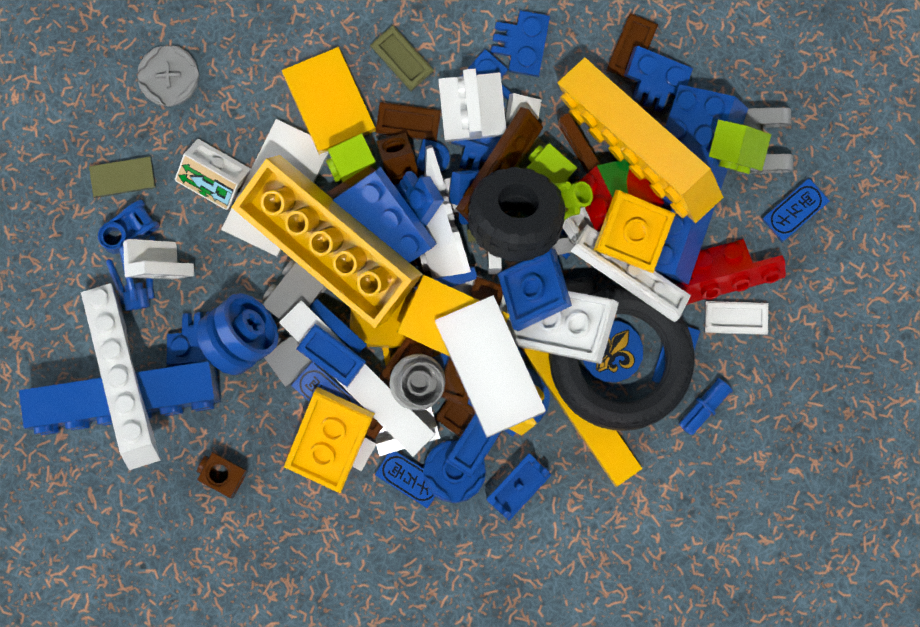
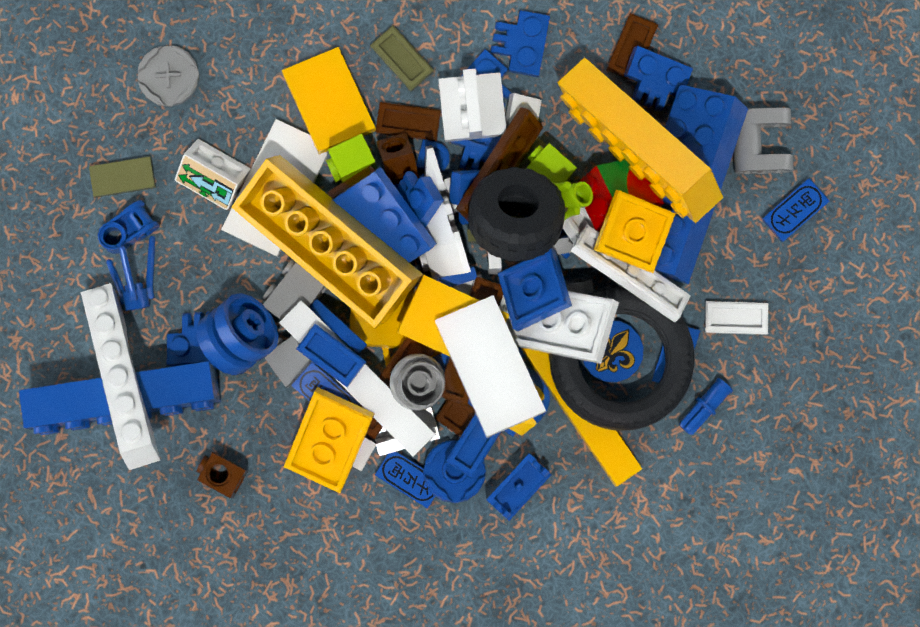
(154, 260): white panel -> none
(577, 142): reddish brown tile -> none
(729, 270): red bracket -> none
(739, 147): lime brick -> none

